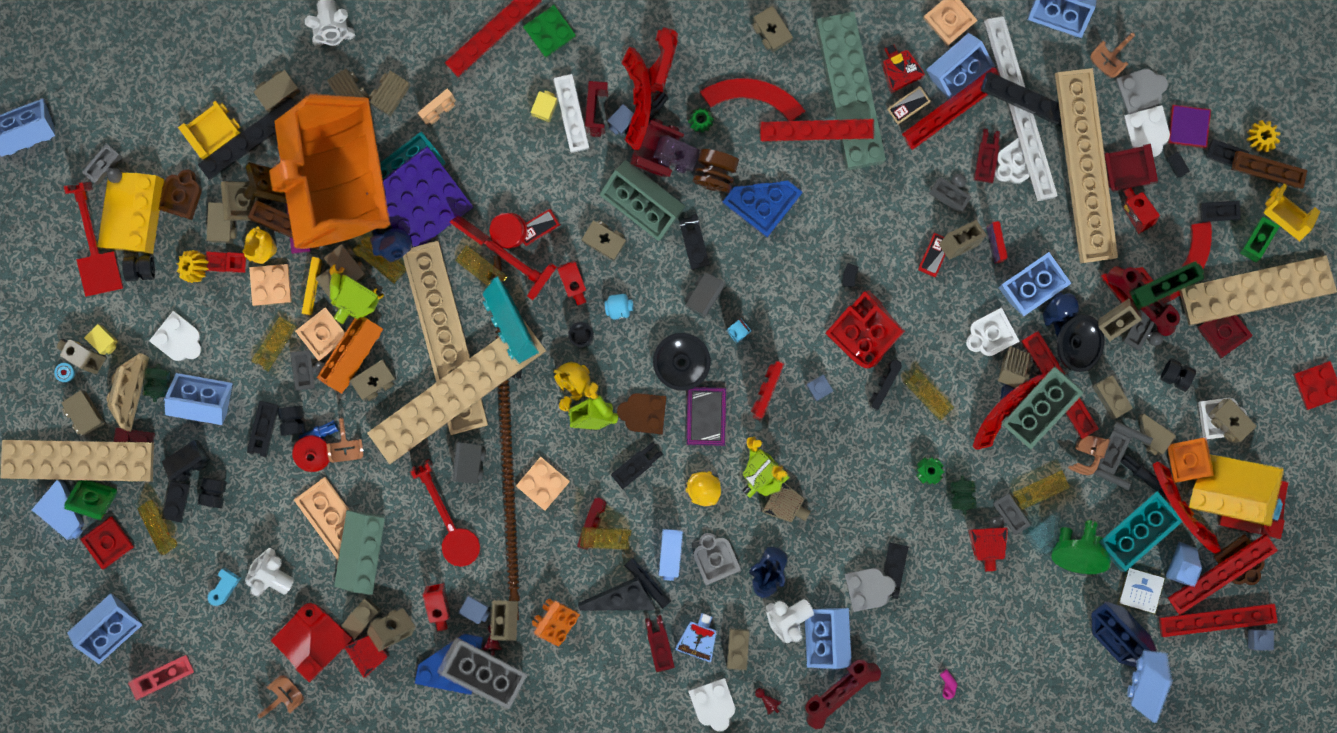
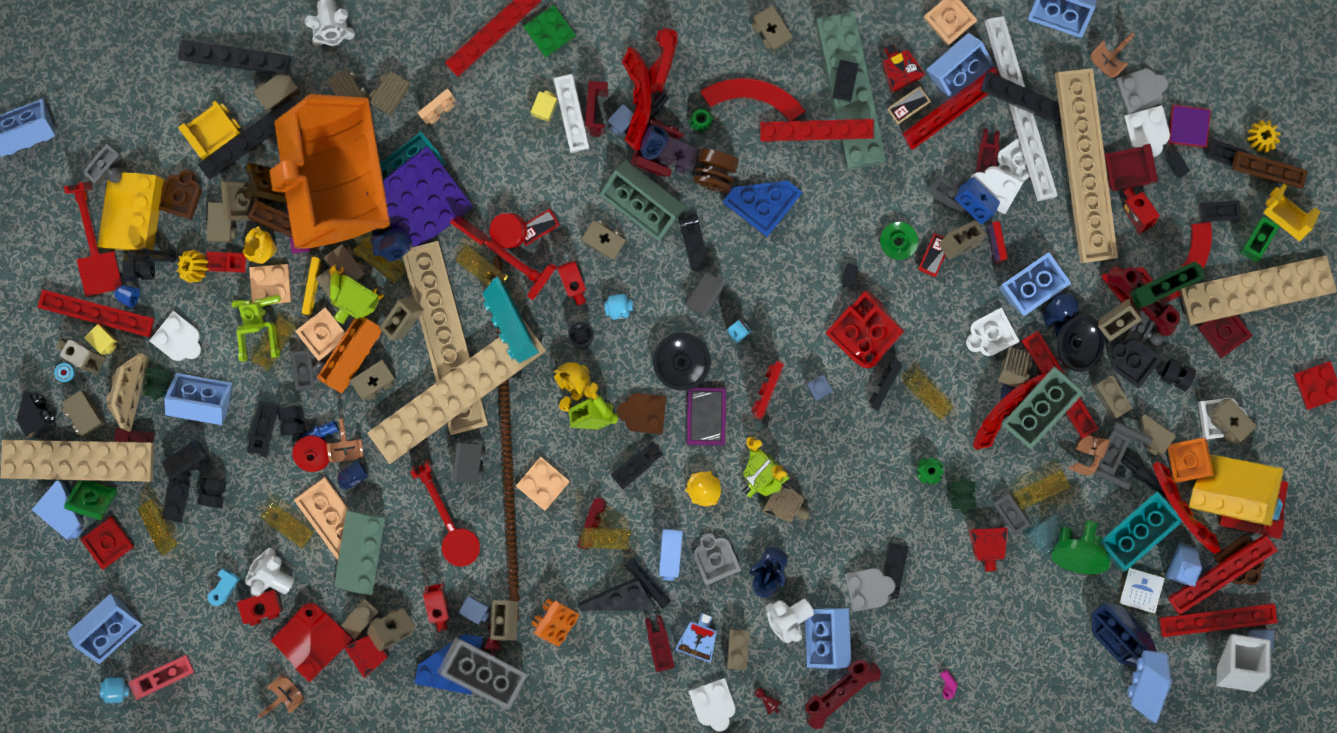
(34, 416): none -> black slope
(96, 313): none -> red plate
(113, 690): none -> medium azure head
(127, 295): none -> blue hat
(146, 255): none -> black axle
(234, 57): none -> black plate
(249, 611): none -> red brick
(253, 322): none -> lime piece
(287, 525): none -> clear yellow plate
(352, 475): none -> dark blue rock
(401, 318): none -> dark tan brick
(653, 142): none -> dark blue rock
(845, 80): none -> black plate
(905, 233): none -> green dish
(977, 200): none -> blue brick
(1001, 185): none -> white plate
(1133, 360): none -> black plate
(1244, 663): none -> white slope

